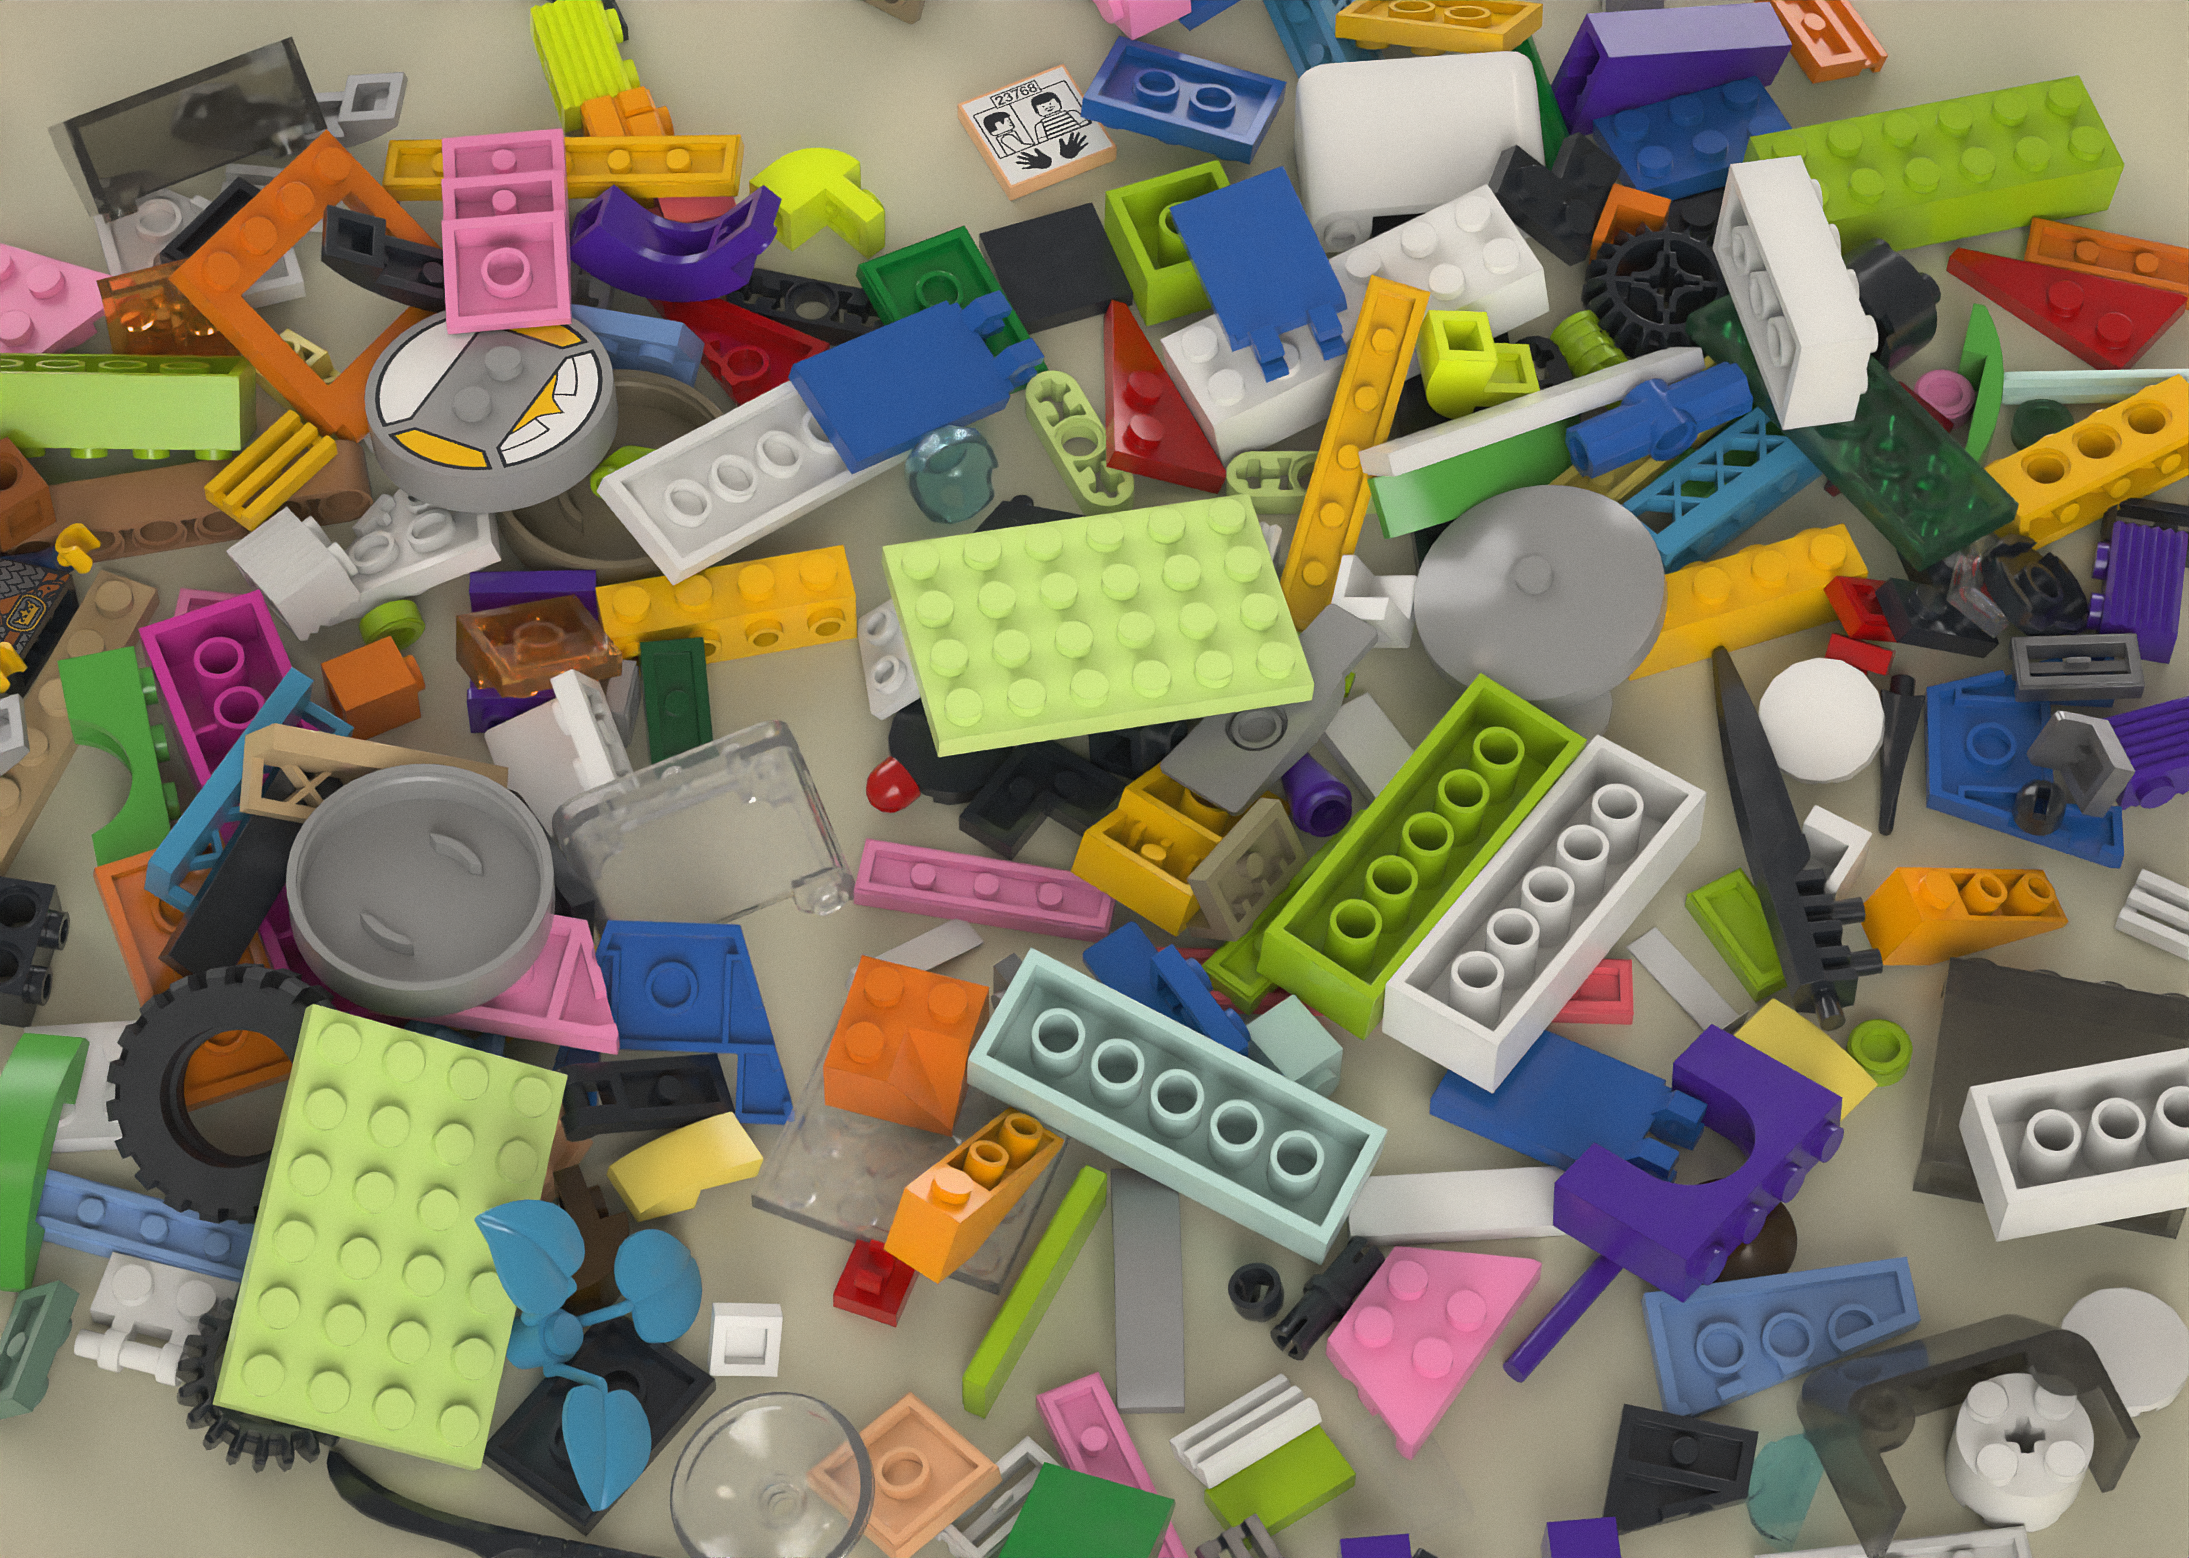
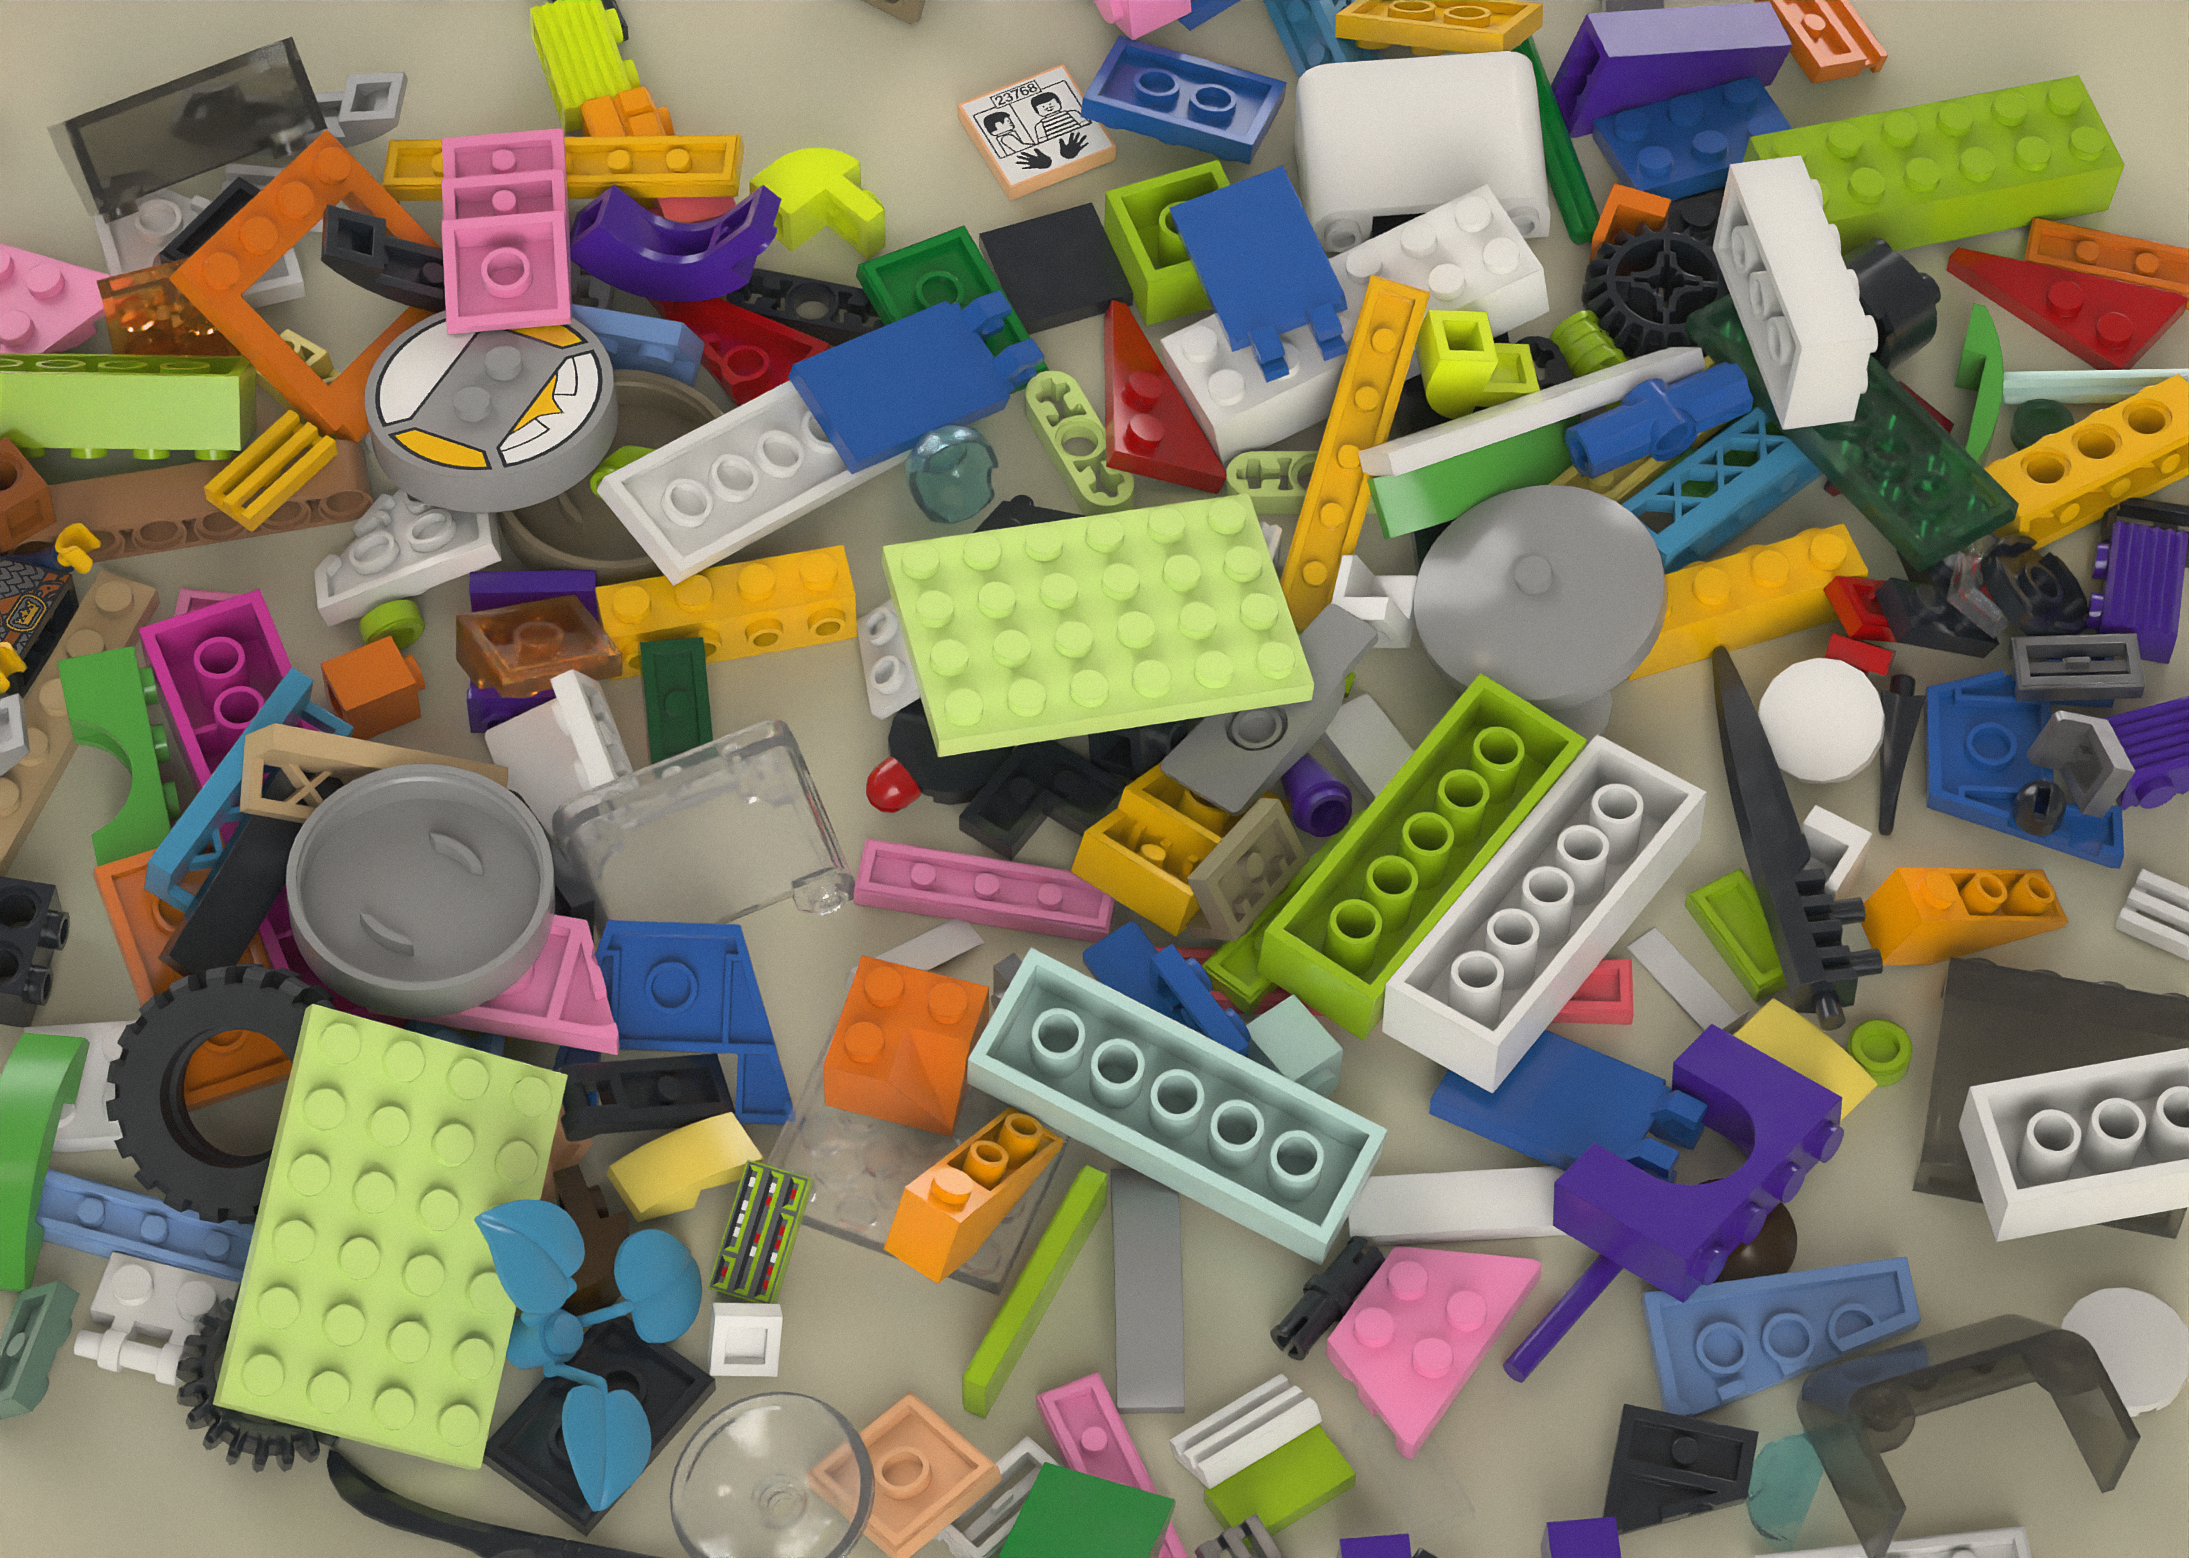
(297, 572): white brick -> none
(624, 700): light grey tile -> none
(760, 1233): none -> tile
(874, 1283): red tile -> none
(1245, 1291): black hinge -> none
(1561, 204): black plate -> none
(1948, 394): bright pink tile -> none
(2018, 1452): white brick -> none

